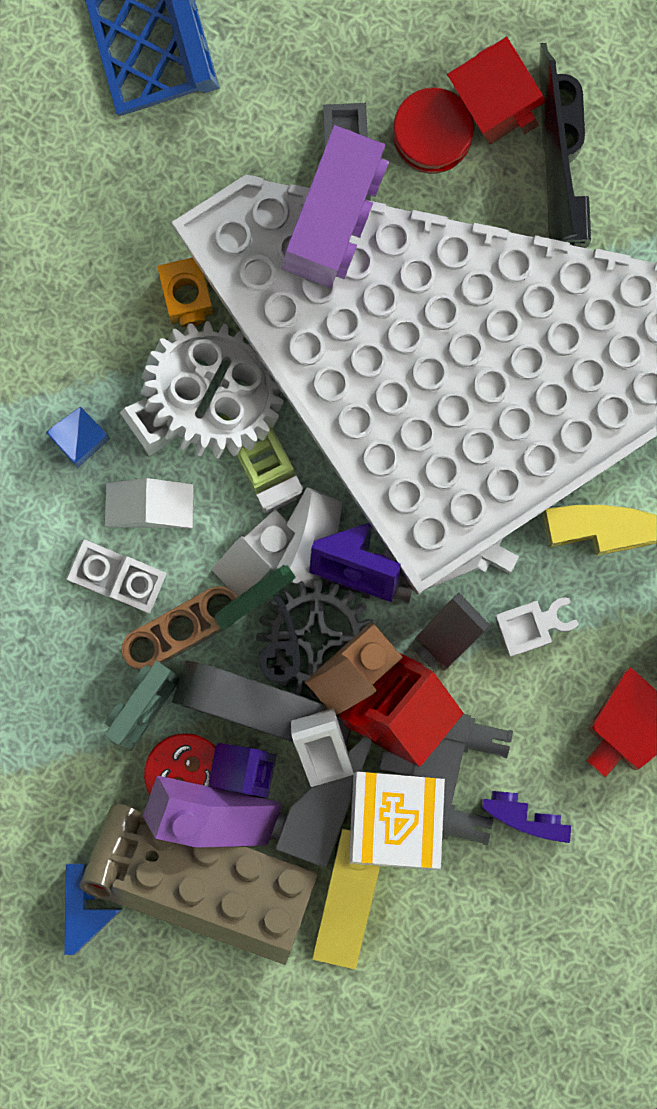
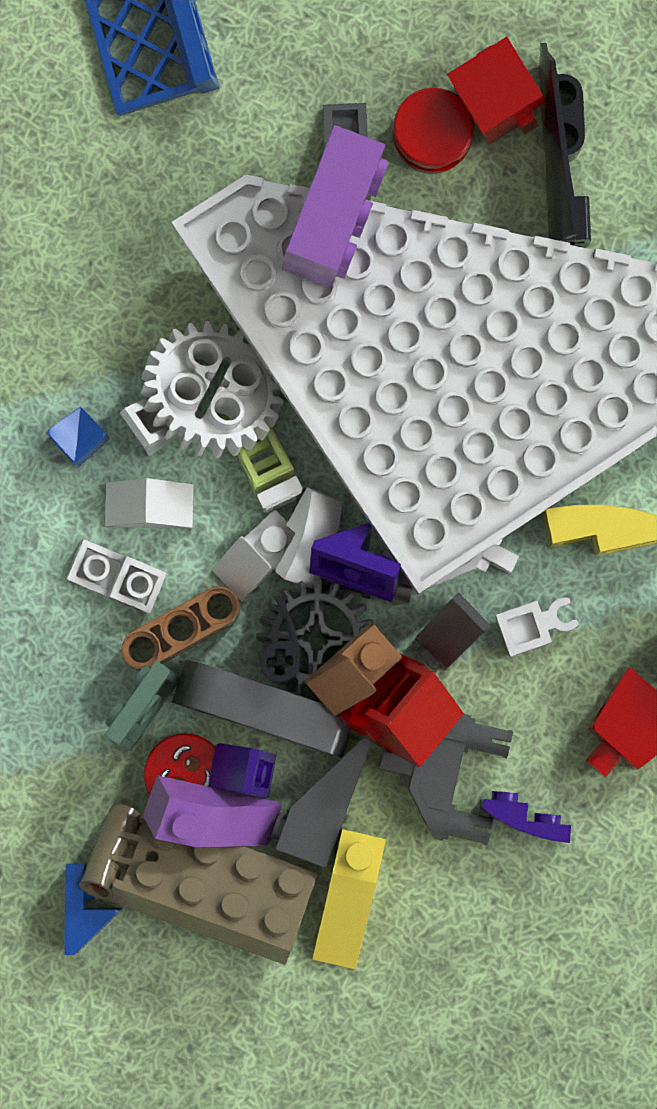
(181, 273): light orange brick -> none
(254, 596): clear green tile -> none
(321, 747): white slope -> none
(396, 821): white tile -> none

